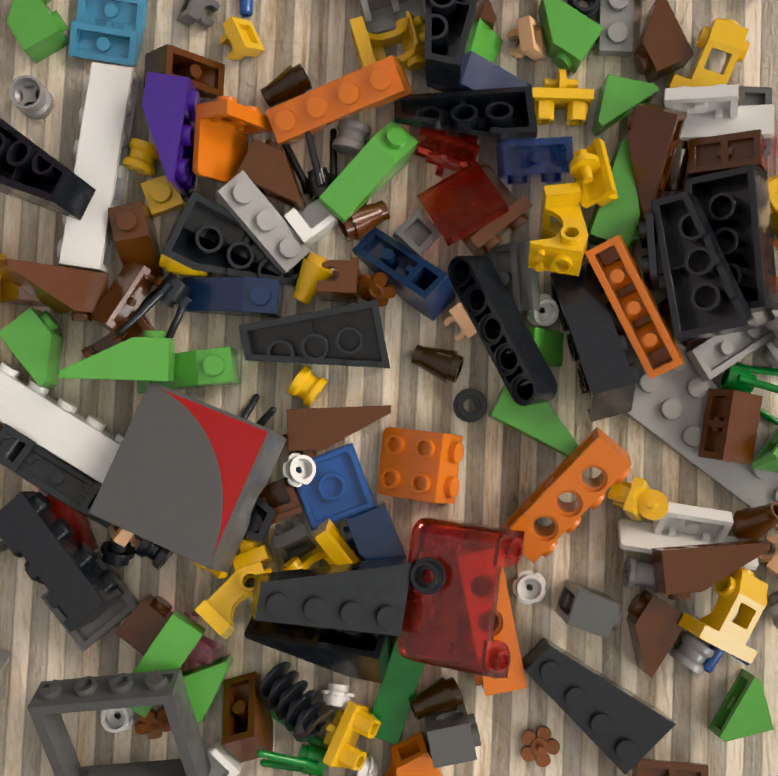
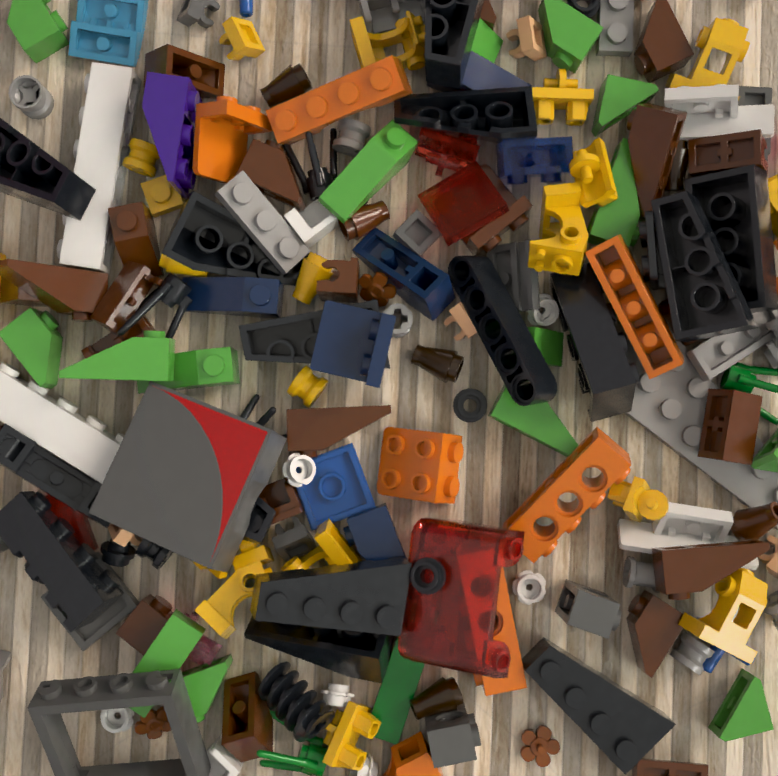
(353, 342): none -> dark blue bracket
(405, 315): none -> light grey bush

